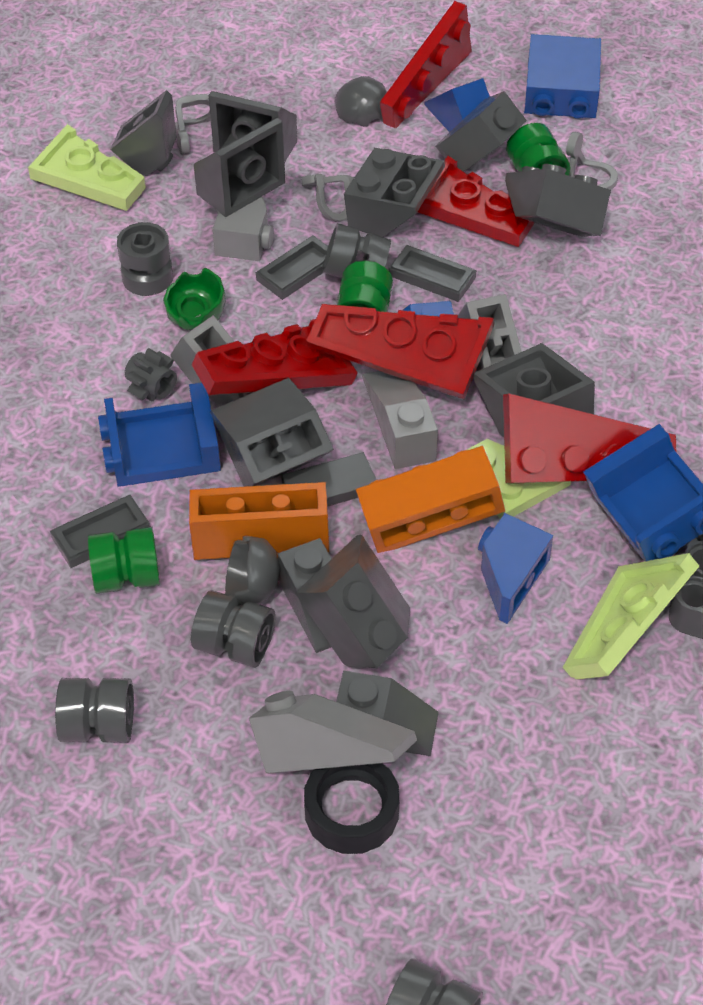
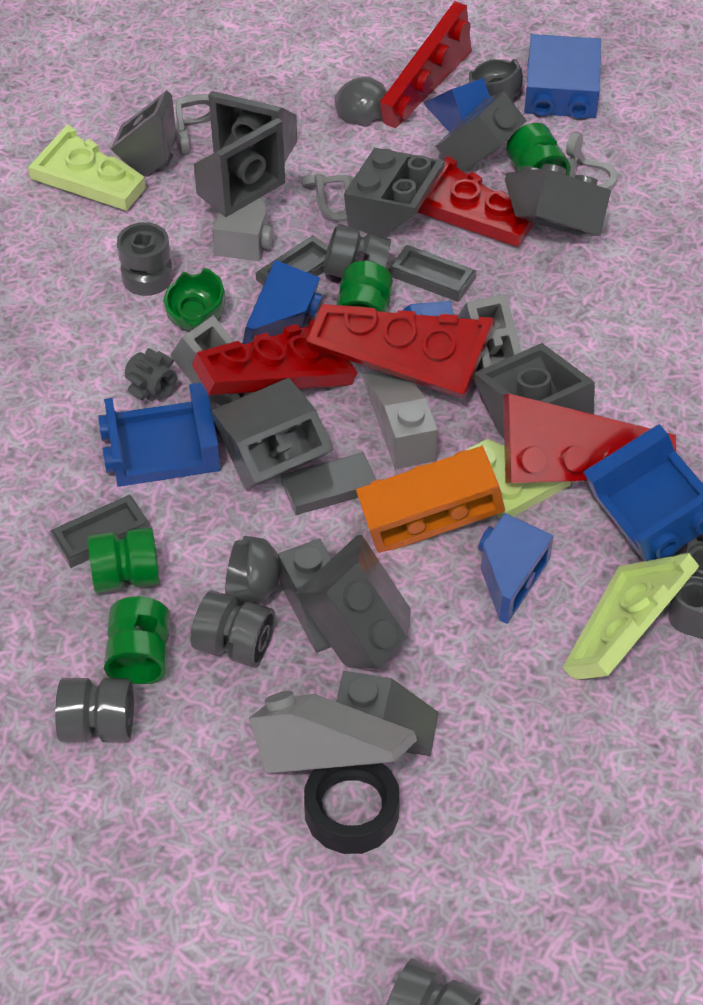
(137, 640): none -> green wheel
(279, 513): orange brick -> none
(283, 301): none -> blue slope
(499, 76): none -> dark grey hair

